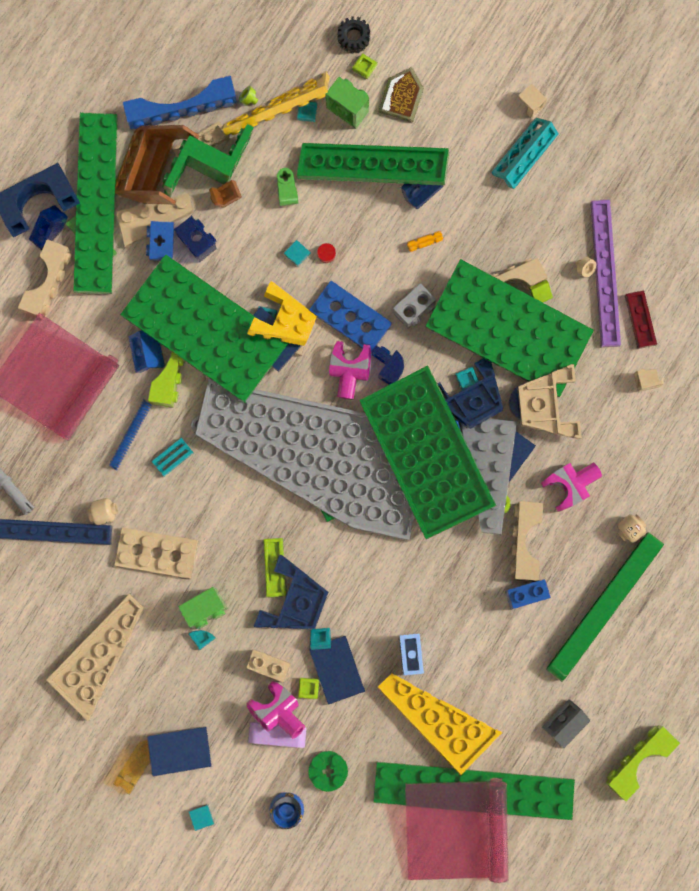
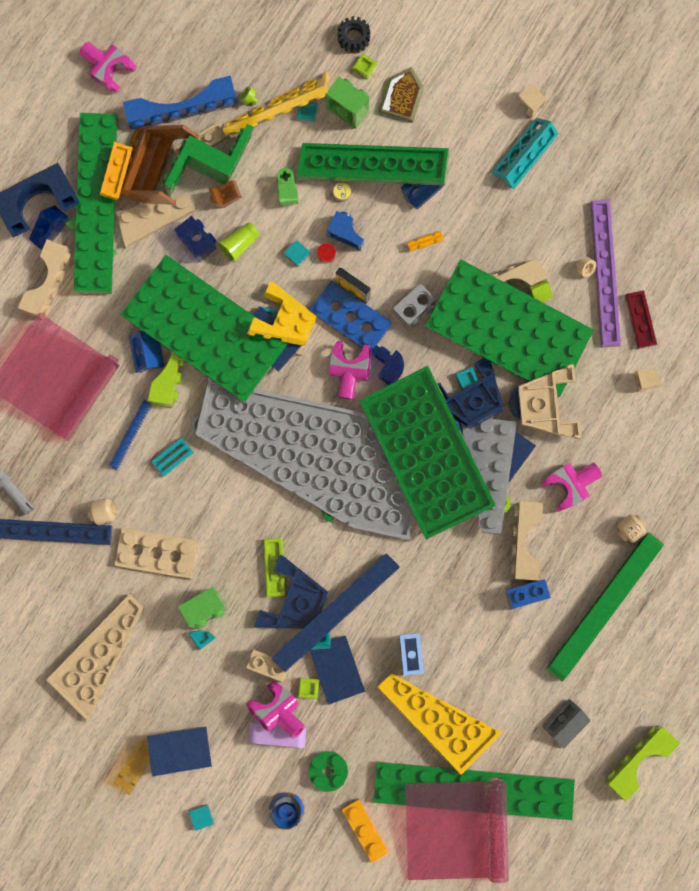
(106, 64): none -> dark pink connector
(116, 171): none -> light orange plate
(157, 230): blue brick -> none
(239, 241): none -> lime plant
(335, 613): none -> dark blue tile
(342, 191): none -> tile
(342, 230): none -> blue arch
(353, 285): none -> tile
(365, 830): none -> light orange plate

